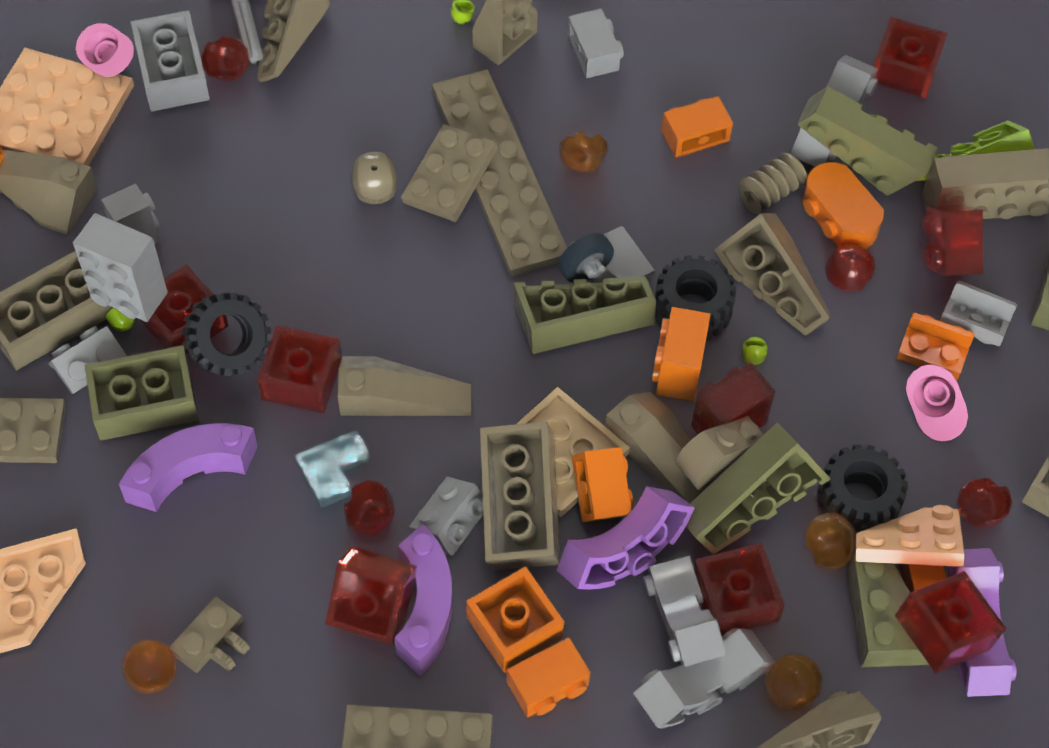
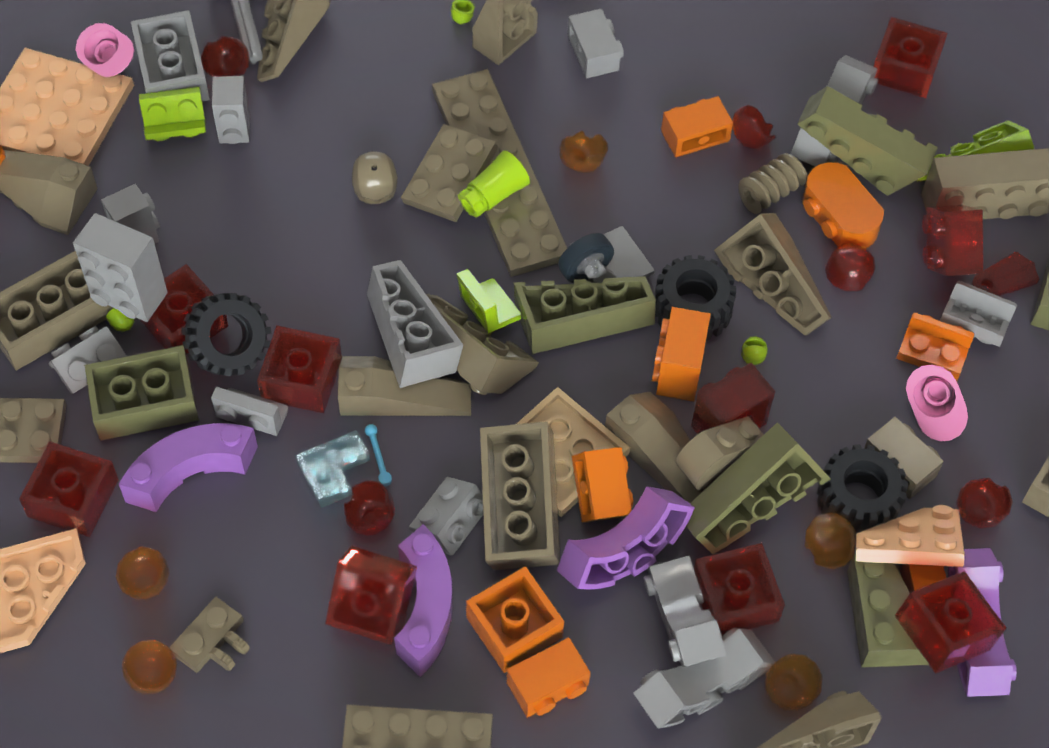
(69, 489): none -> clear red brick
(142, 573): none -> clear orange hair
(172, 113): none -> lime bracket
(231, 109): none -> light grey brick
(249, 410): none -> light grey bracket
(384, 477): none -> medium azure hinge
(411, 326): none -> light grey wedge
(484, 361): none -> dark tan wedge
(487, 301): none -> lime panel
(494, 184): none -> lime plant
(751, 127): none -> clear red hair
(914, 456): none -> dark tan brick
(1007, 275): none -> clear red piece

